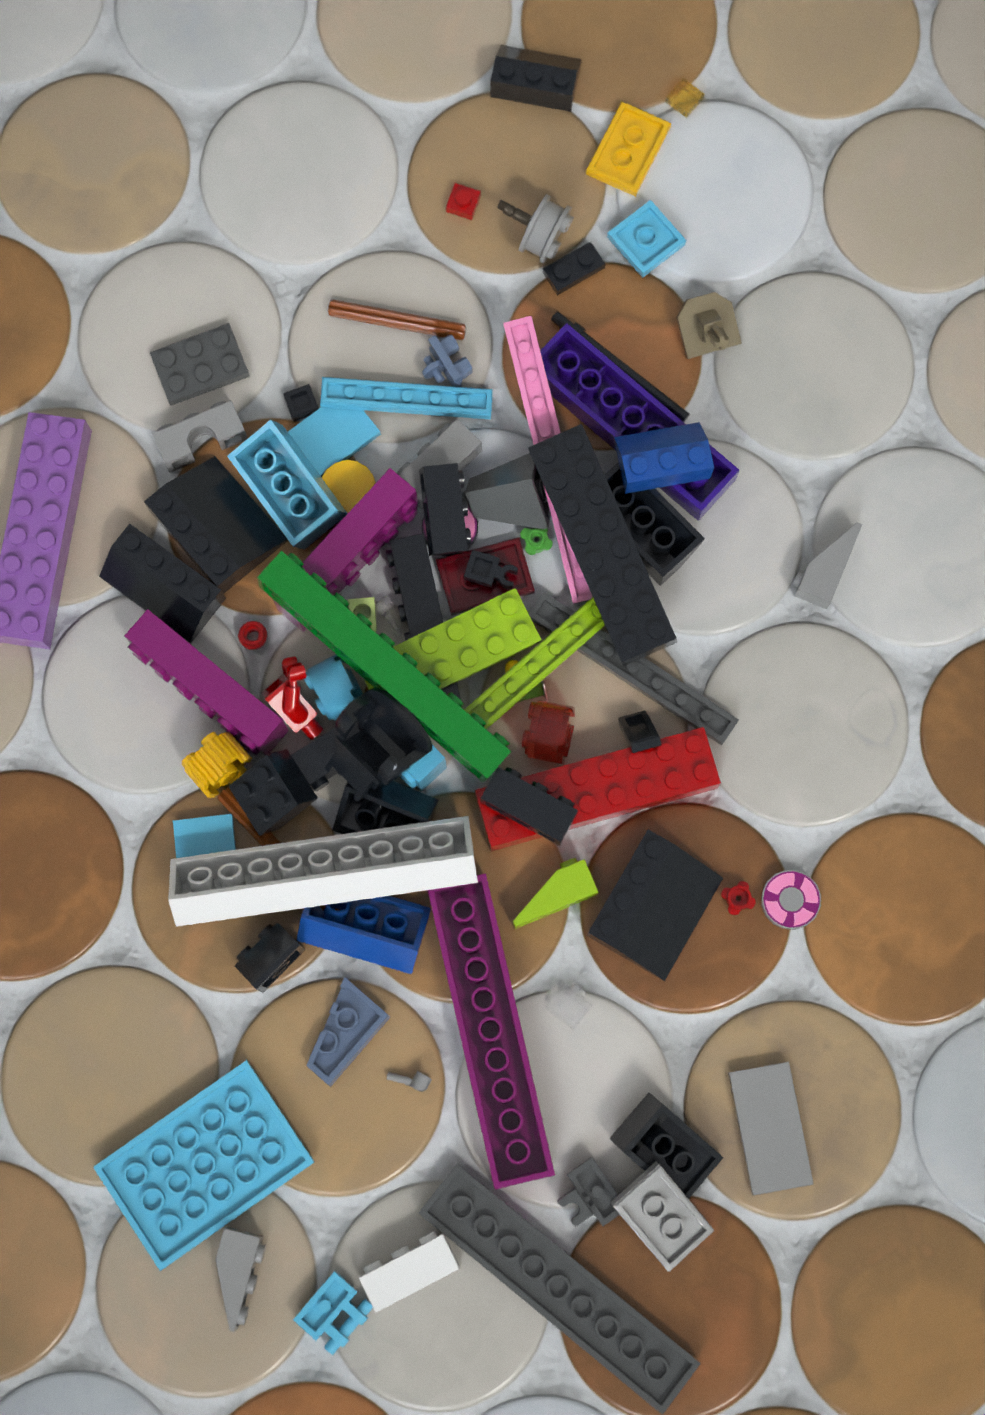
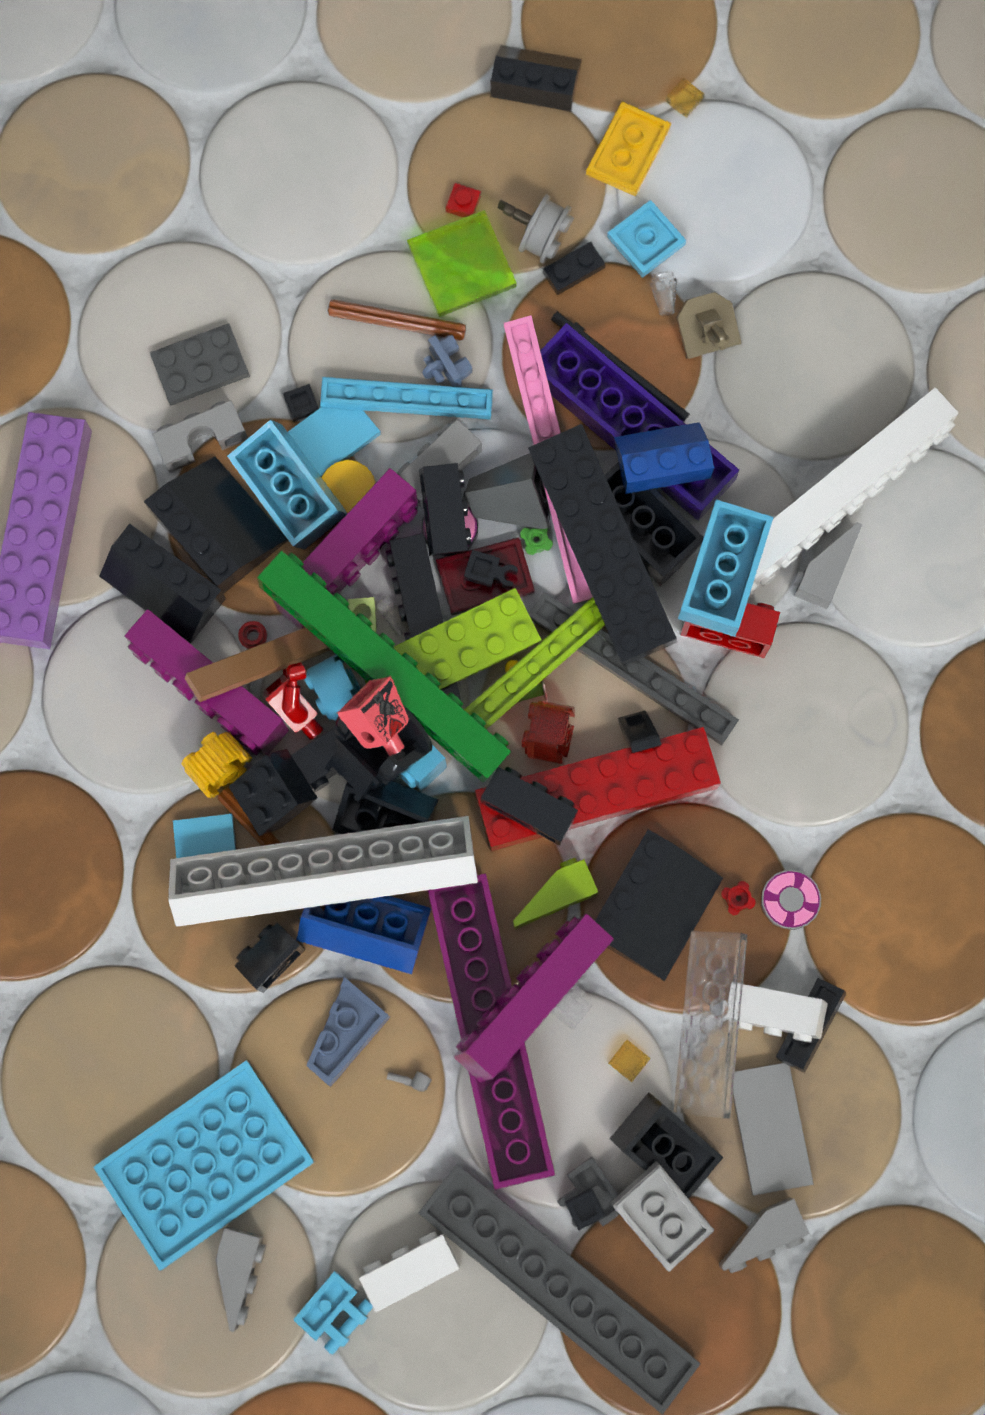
(254, 664): none -> medium nougat tile
(376, 715): none -> coral torso
(461, 263): none -> clear neon green plate
(533, 998): none -> magenta brick
(585, 1209): none -> black tile
(629, 1061): none -> clear yellow tile
(664, 291): none -> clear cone
(710, 1024): none -> clear plate
(725, 568): none -> medium azure brick
(753, 635): none -> red brick
(770, 1229): none -> light grey slope
(782, 1013): none -> white brick
(800, 1053): none -> black plate
(852, 482): none -> white brick

